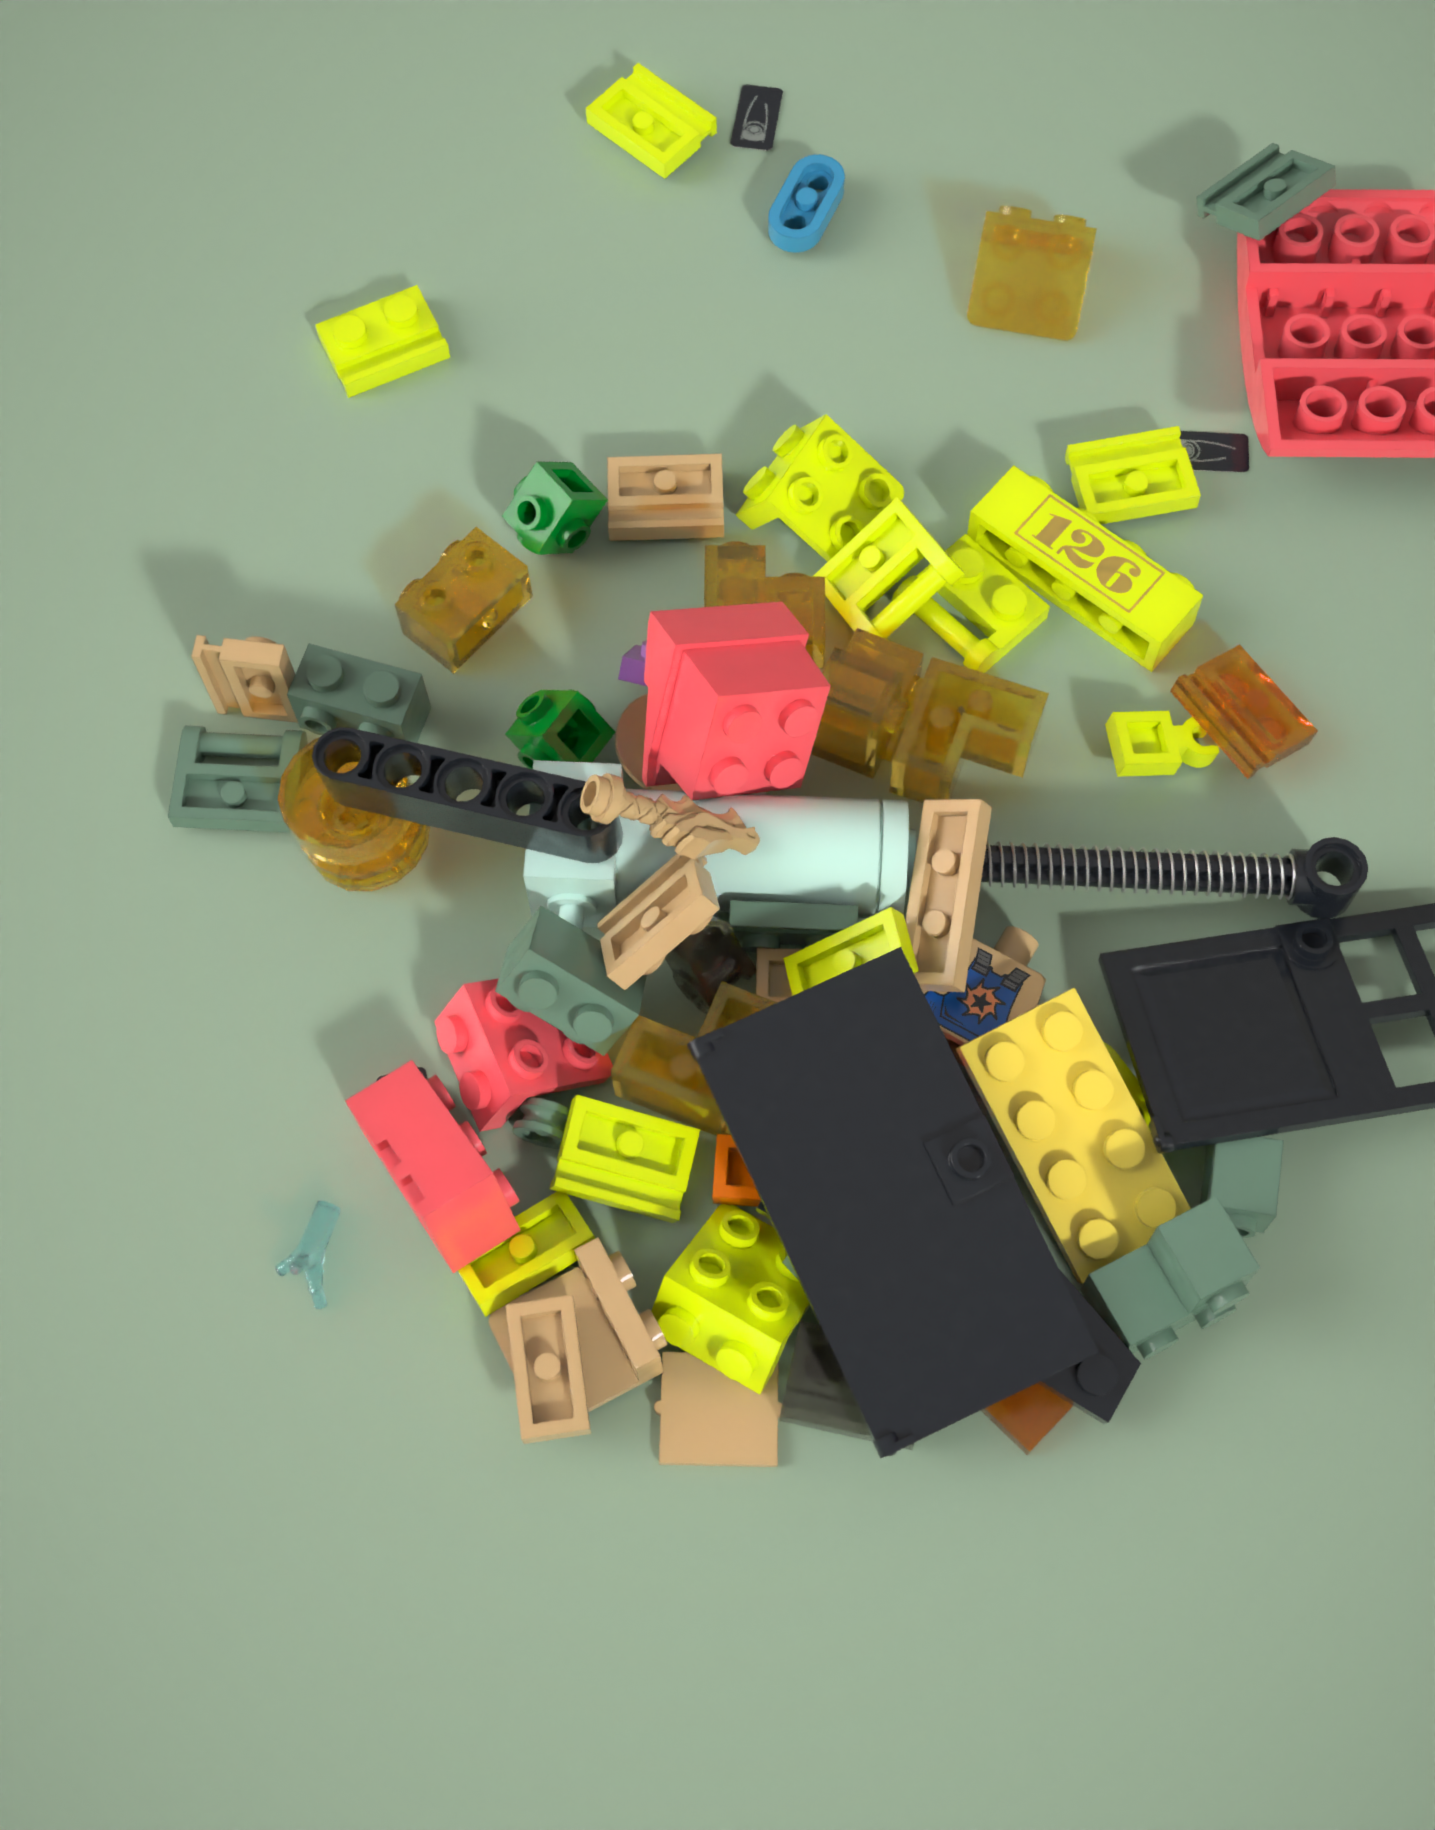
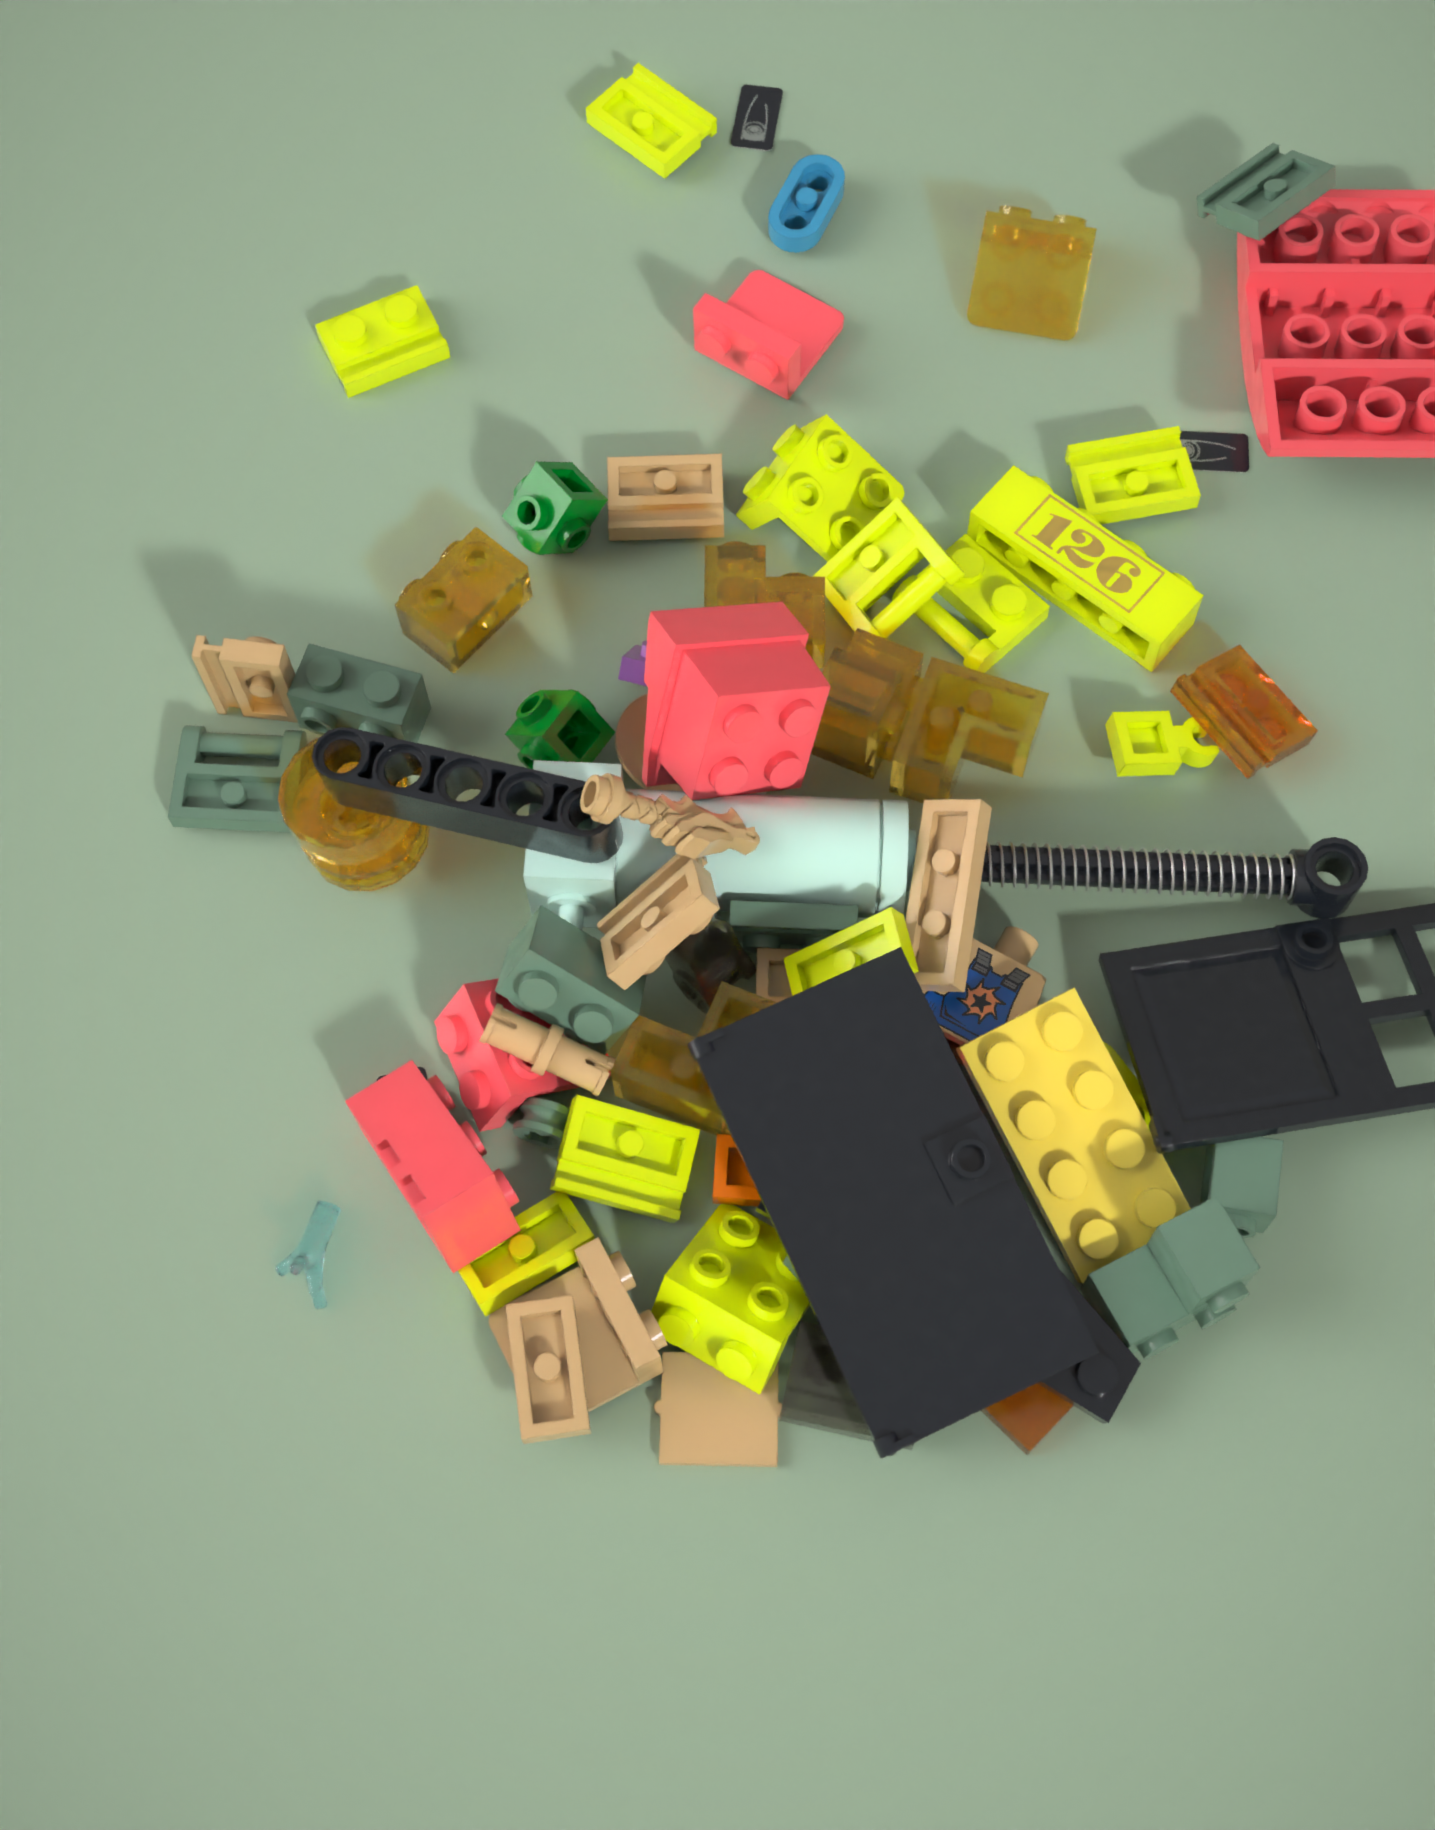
(547, 1049): none -> tan pin
(766, 331): none -> coral bracket

